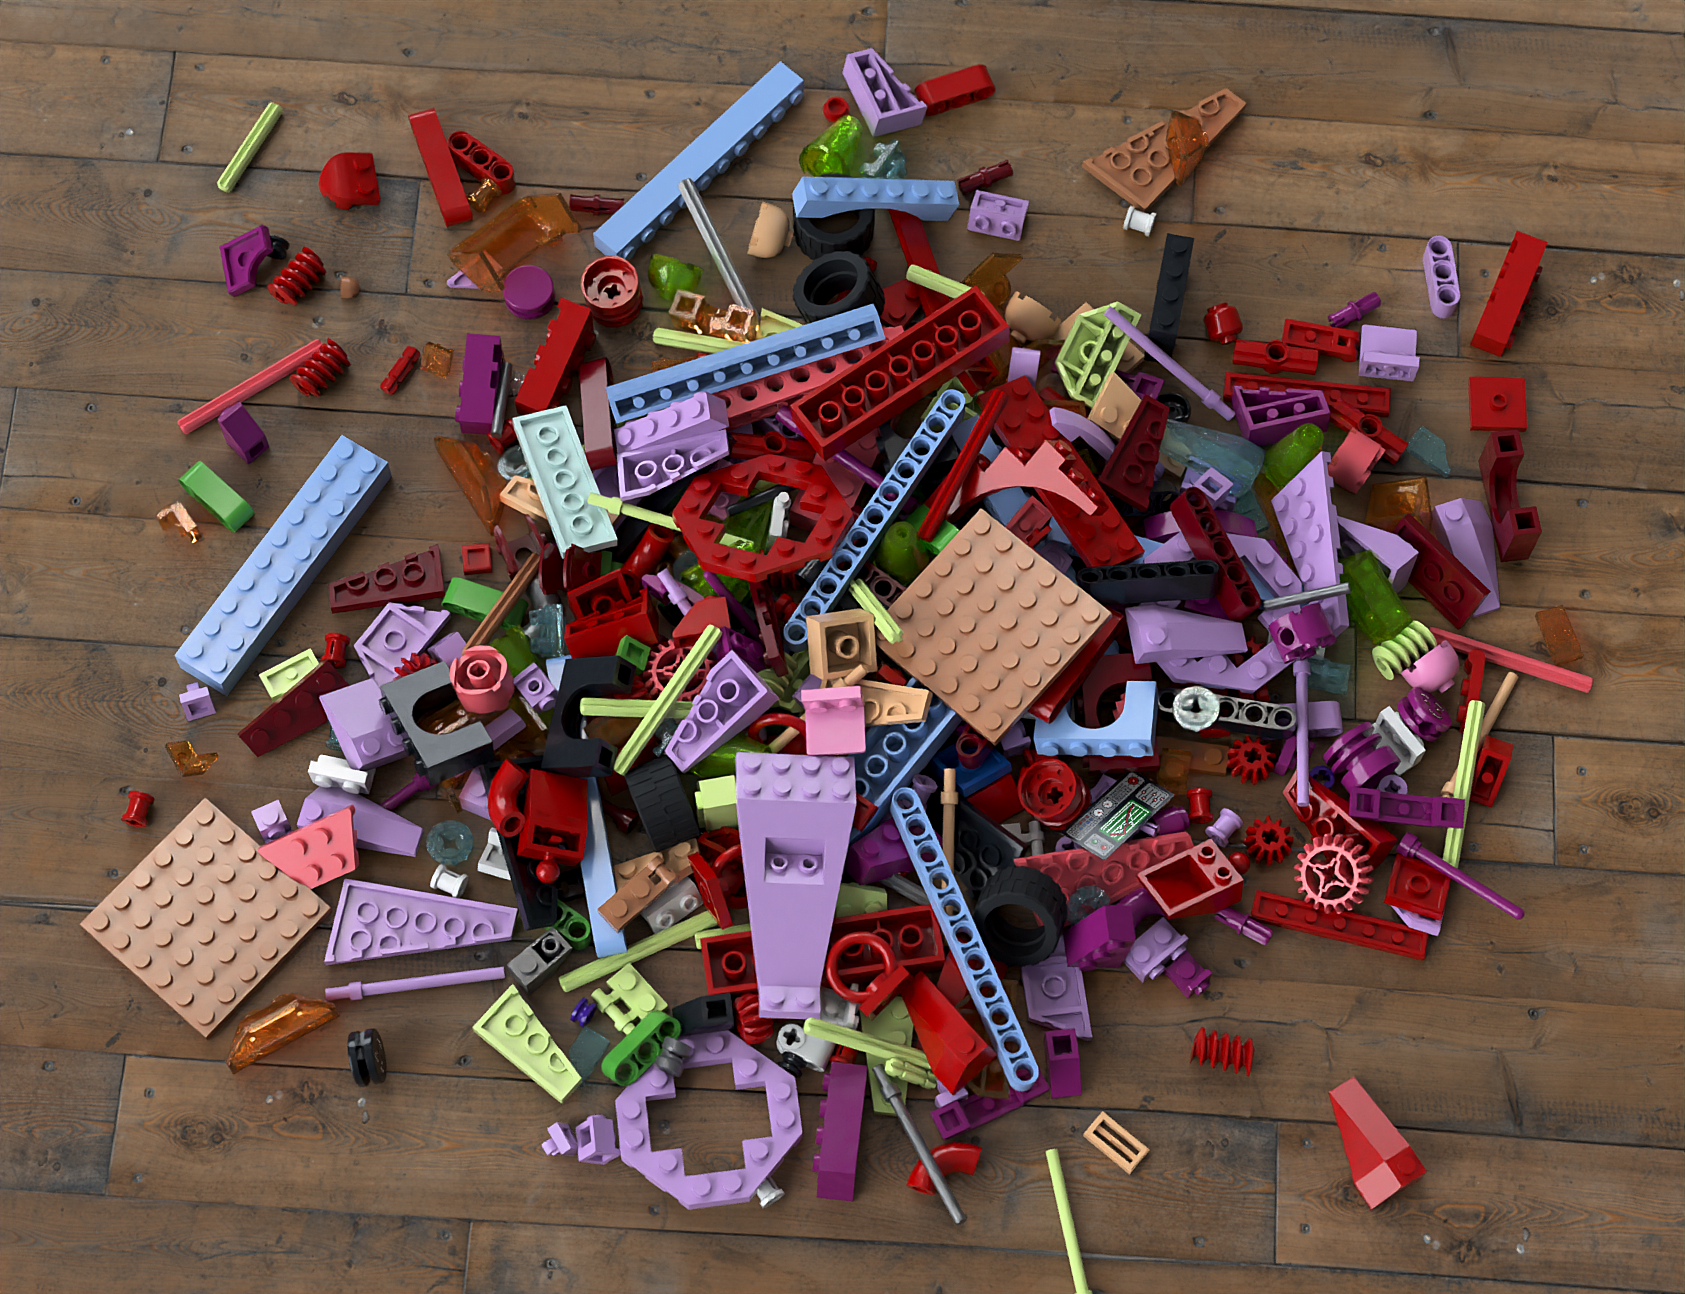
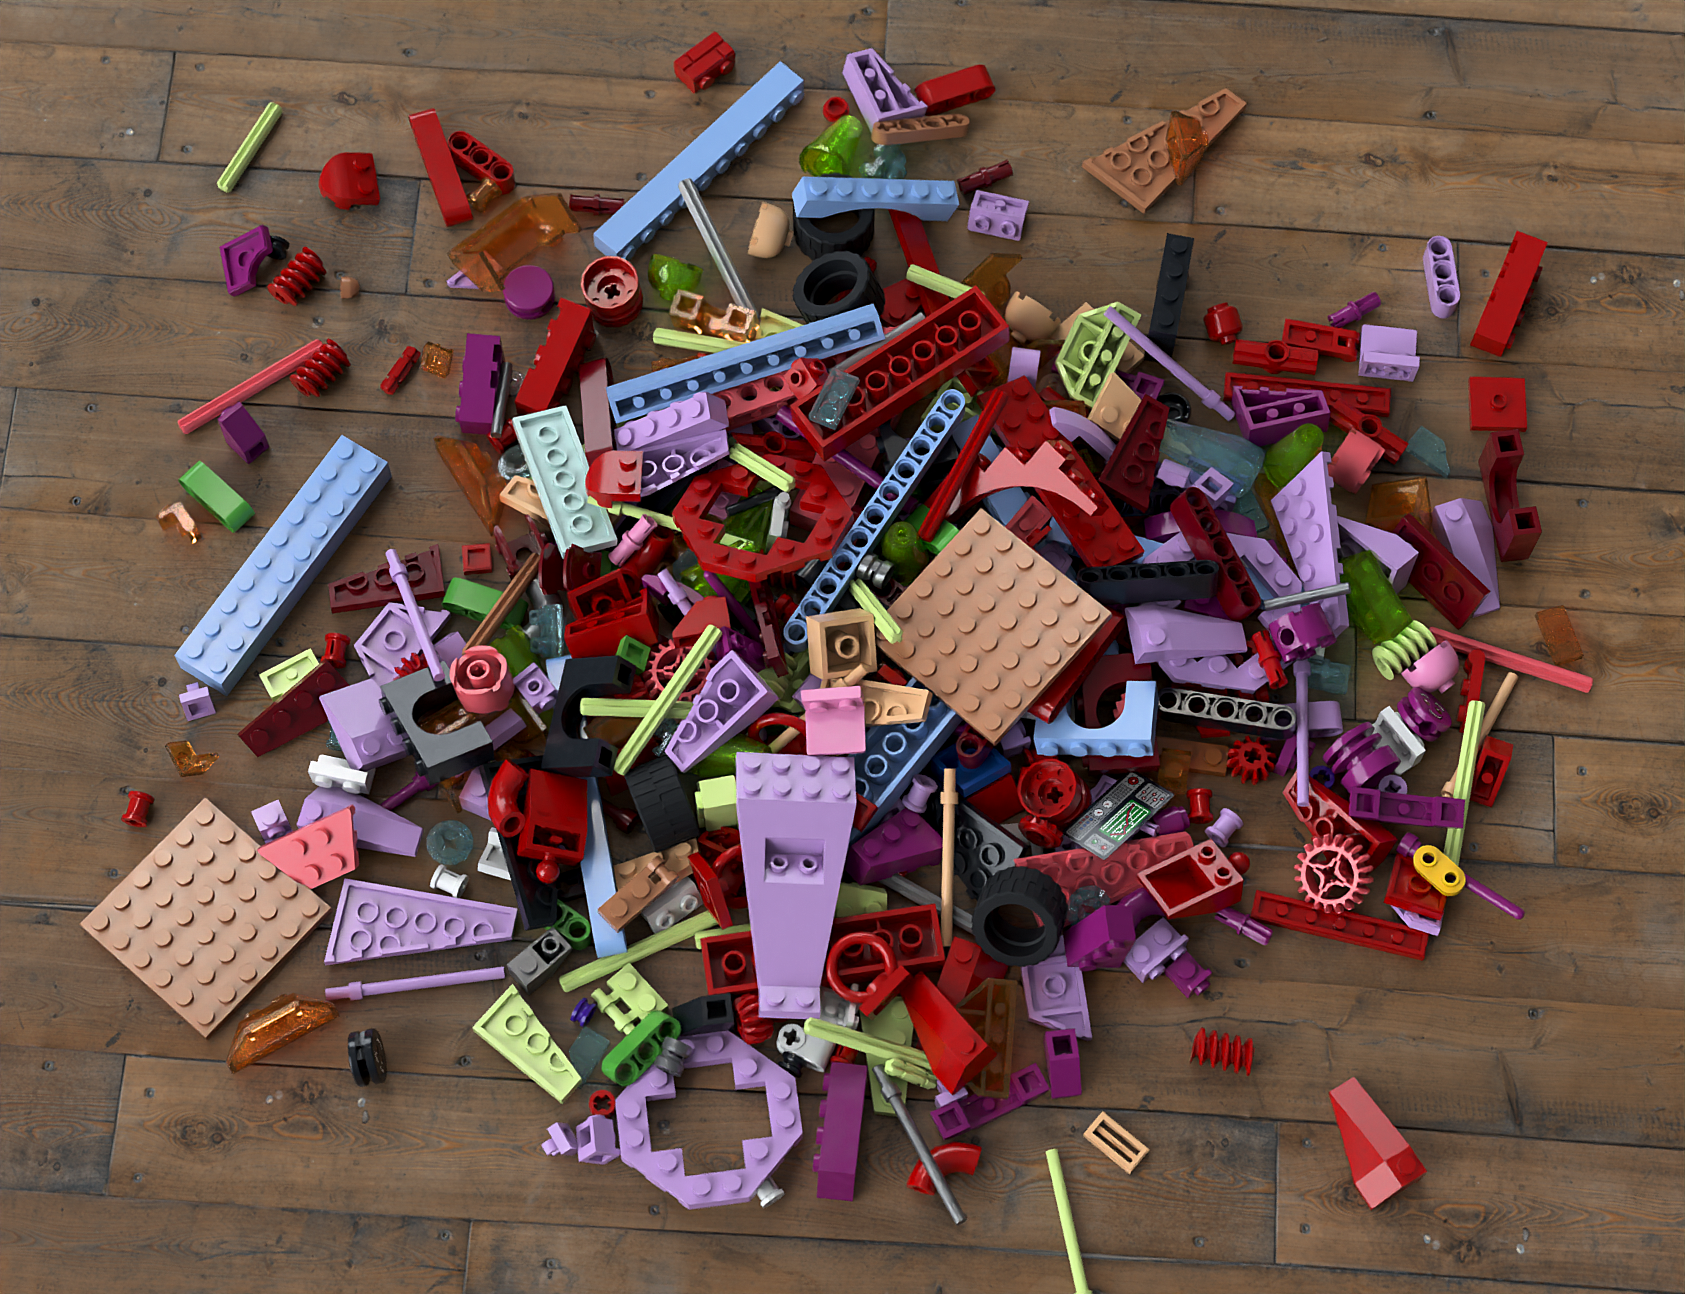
(400, 576): none -> lavender bar
(602, 1095): none -> red bush
(615, 477): none -> slope
(632, 540): none -> bright pink pin
(705, 63): none -> red brick
(762, 467): none -> yellowish green axle
(805, 376): none -> red brick
(833, 399): none -> clear light blue plate
(874, 346): none -> light grey piece
(875, 570): none -> flat silver wheel
(920, 129): none -> nougat beam
(963, 951): light blue beam -> none
(1040, 832): none -> red gear
(1139, 221): white bush -> none
(1174, 473): none -> lavender slope
(1185, 701): clear light blue gear -> none
(1269, 659): none -> red pin
(1276, 849): red gear -> none
(1438, 870): none -> yellow plate

